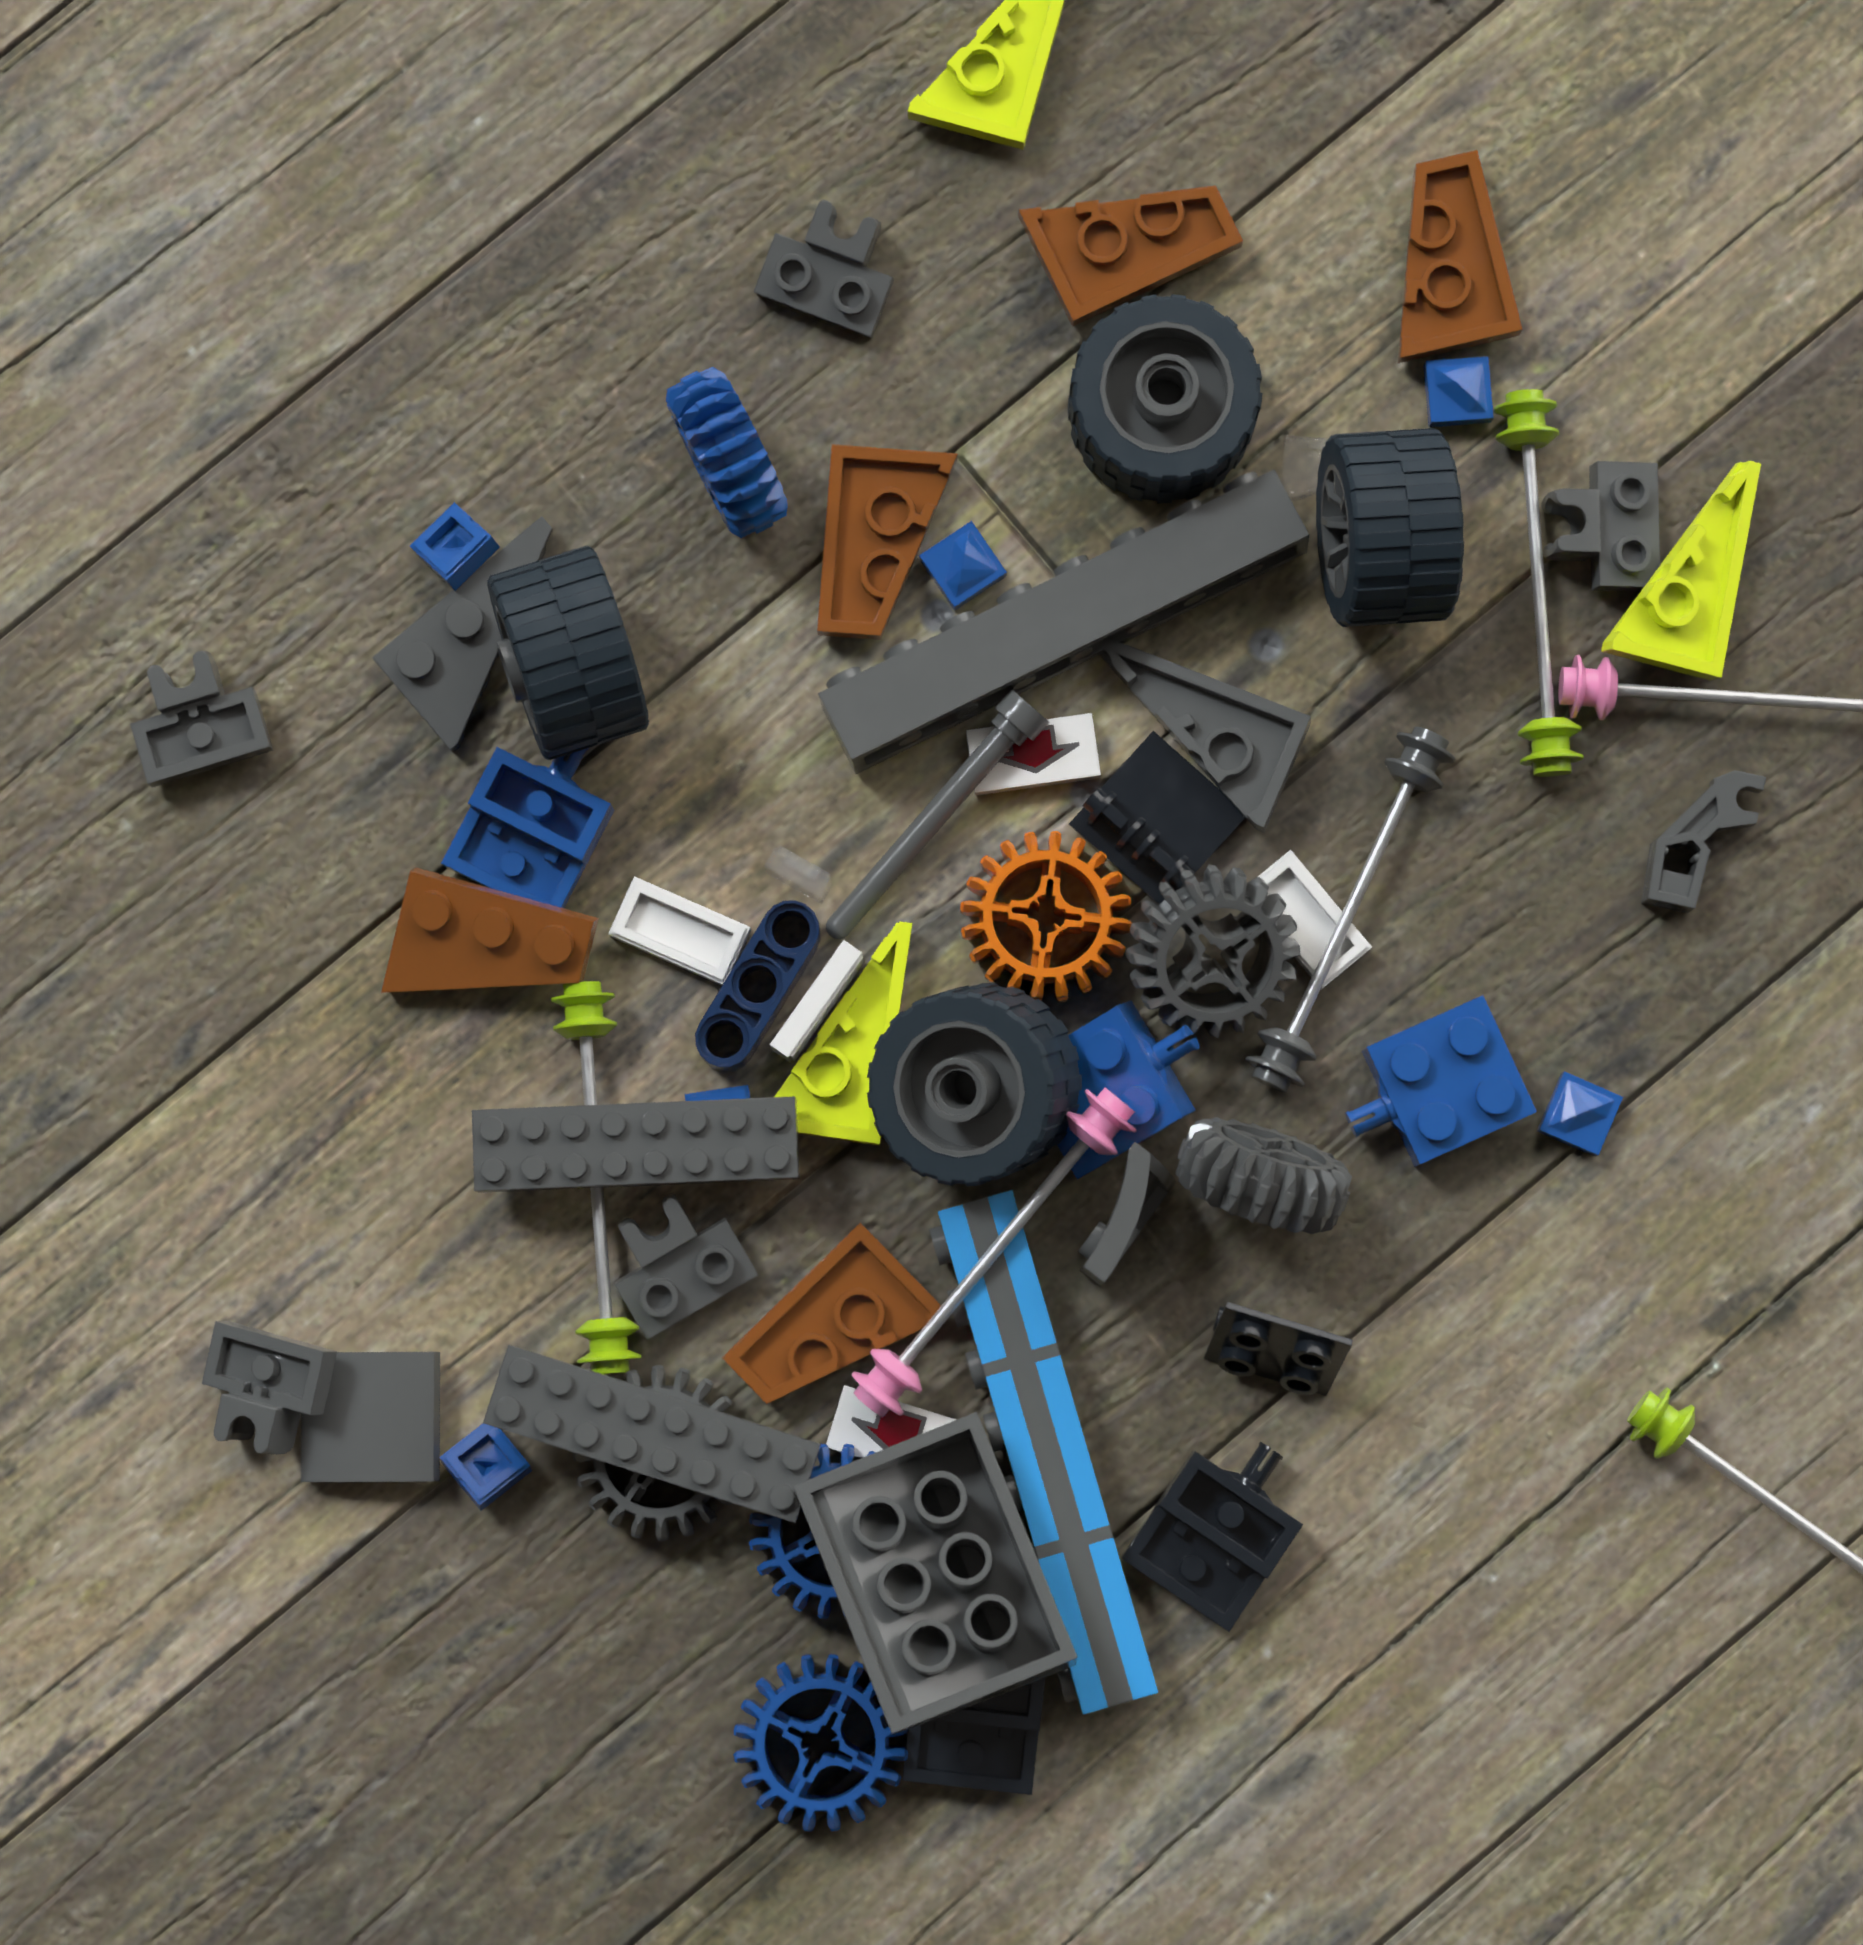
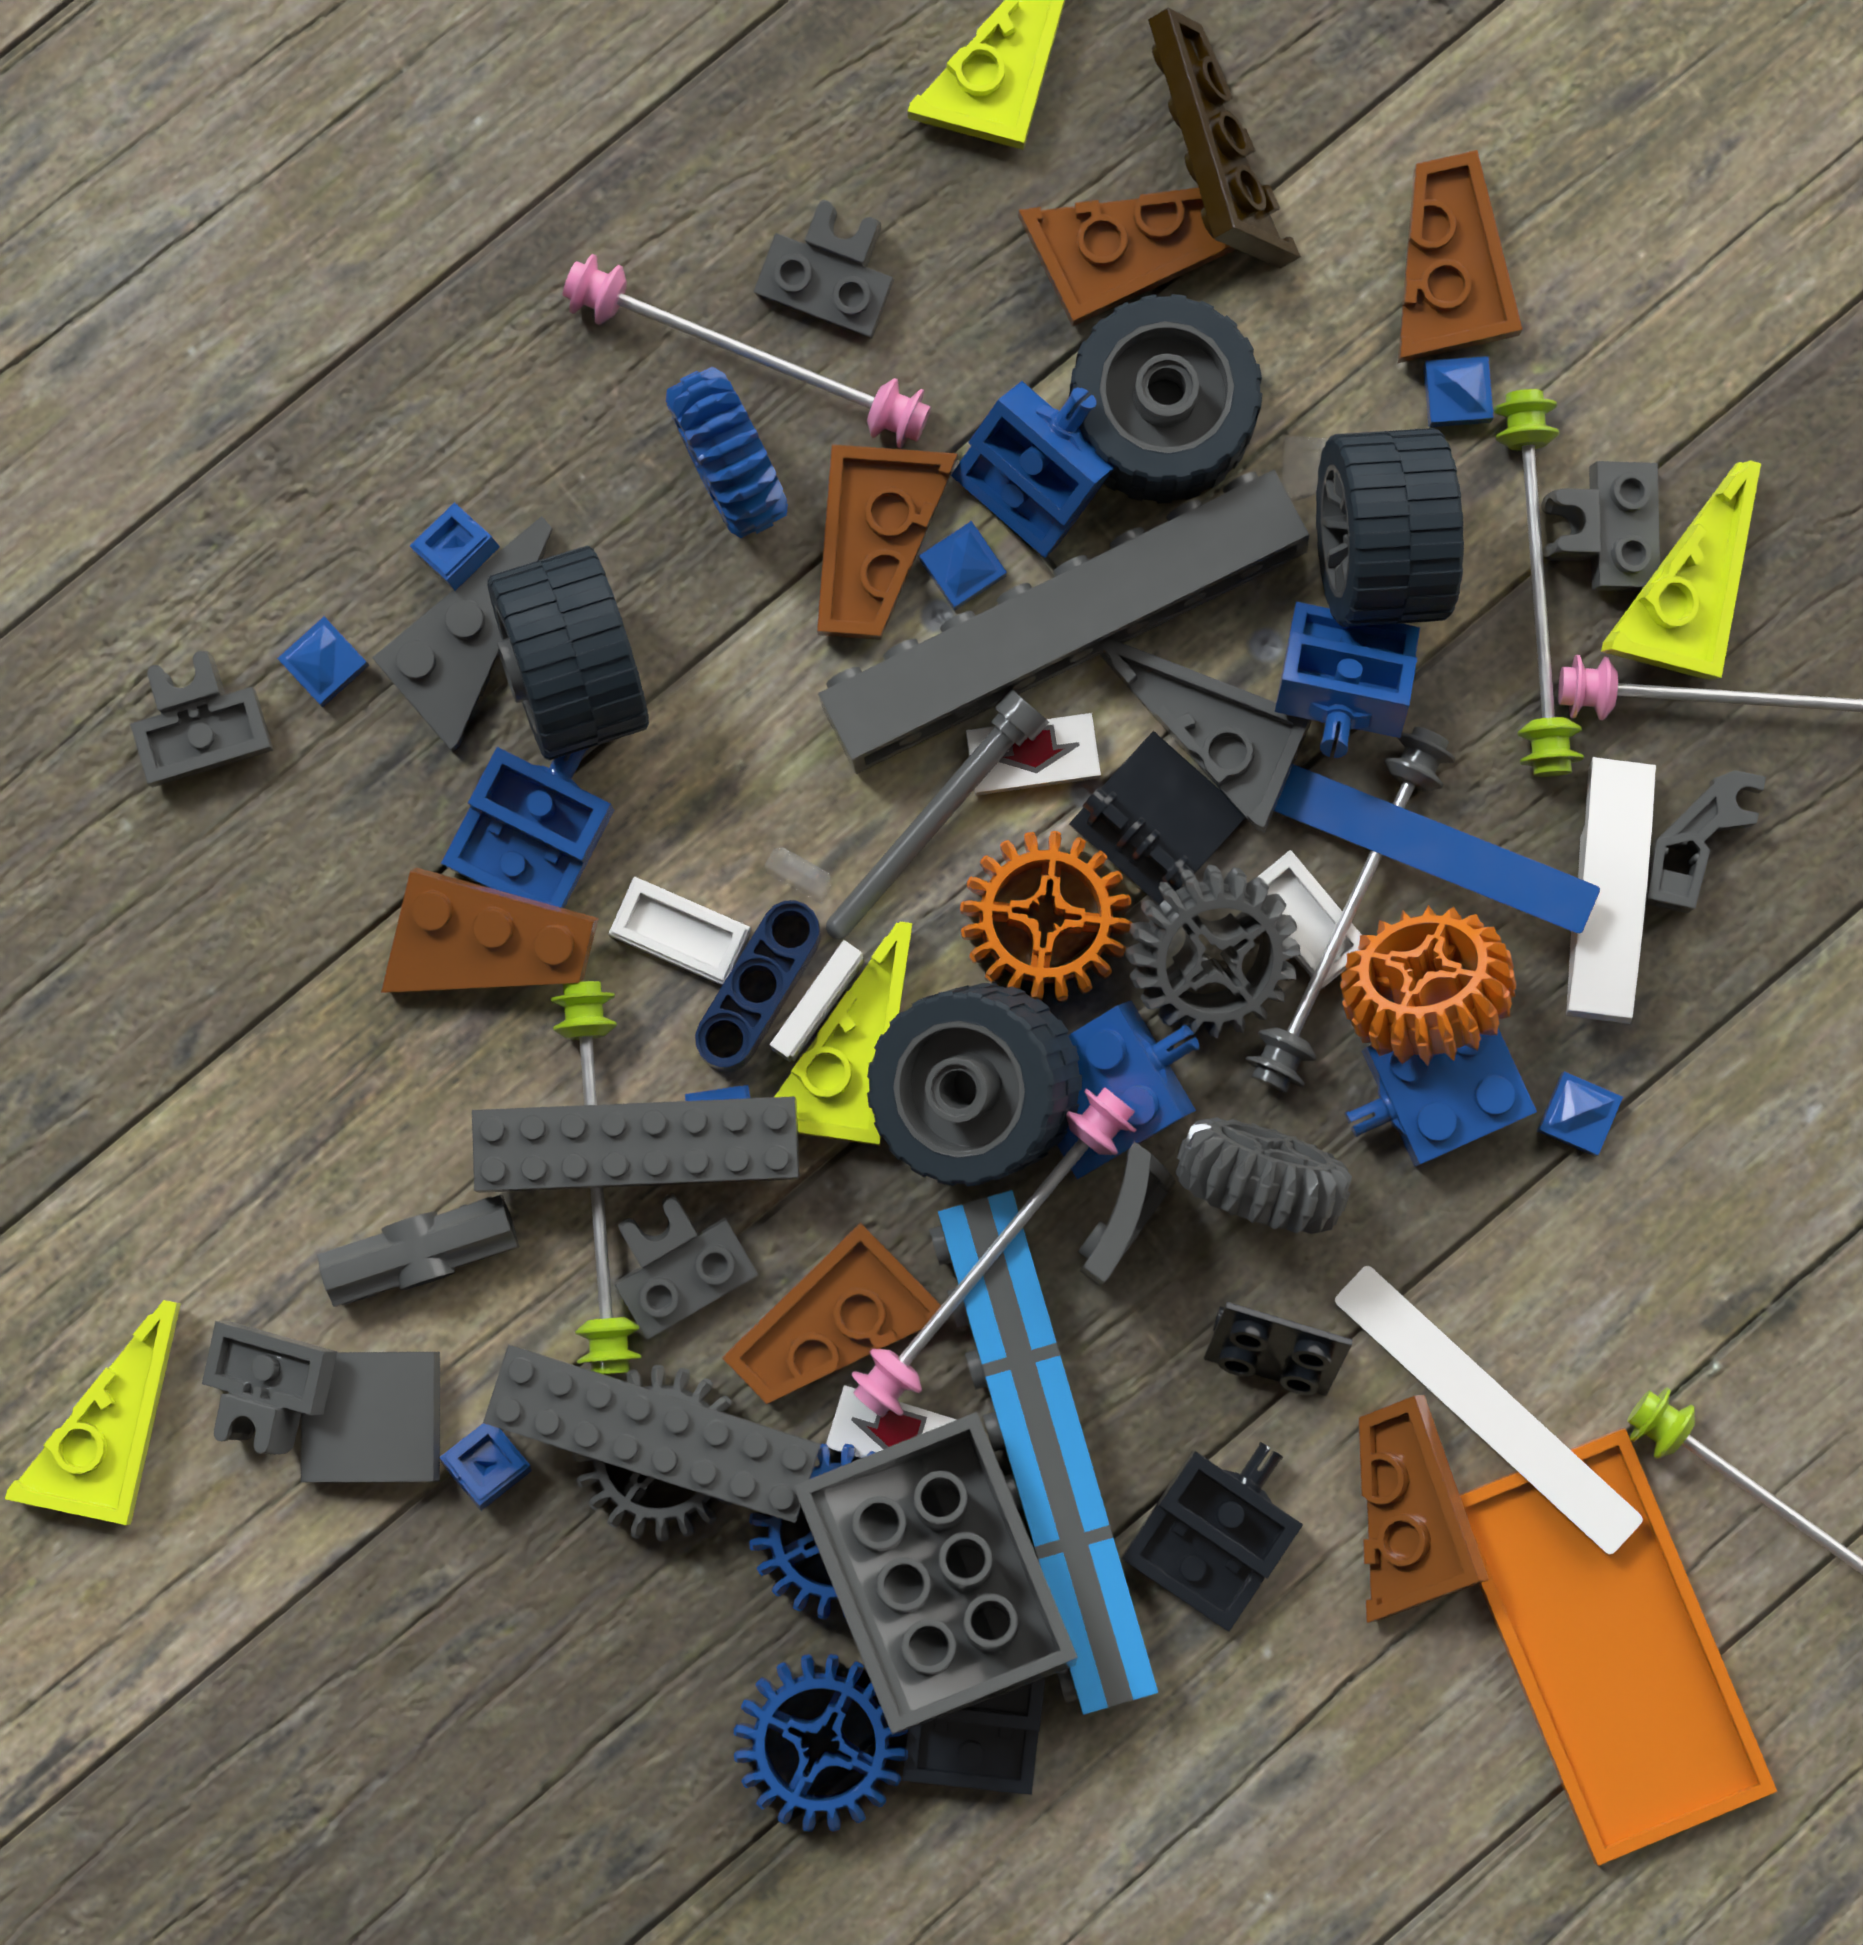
(100, 1451): none -> neon yellow wing
(323, 661): none -> blue tile
(417, 1250): none -> dark grey piece
(607, 292): none -> bright pink axle
(1034, 465): none -> blue plate
(1216, 143): none -> dark brown wing
(1347, 675): none -> blue plate
(1416, 1520): none -> dark orange wing
(1434, 998): none -> orange gear
(1438, 849): none -> blue sticker
(1489, 1410): none -> white sticker
(1615, 1661): none -> orange tile
(1617, 860): none -> white slope

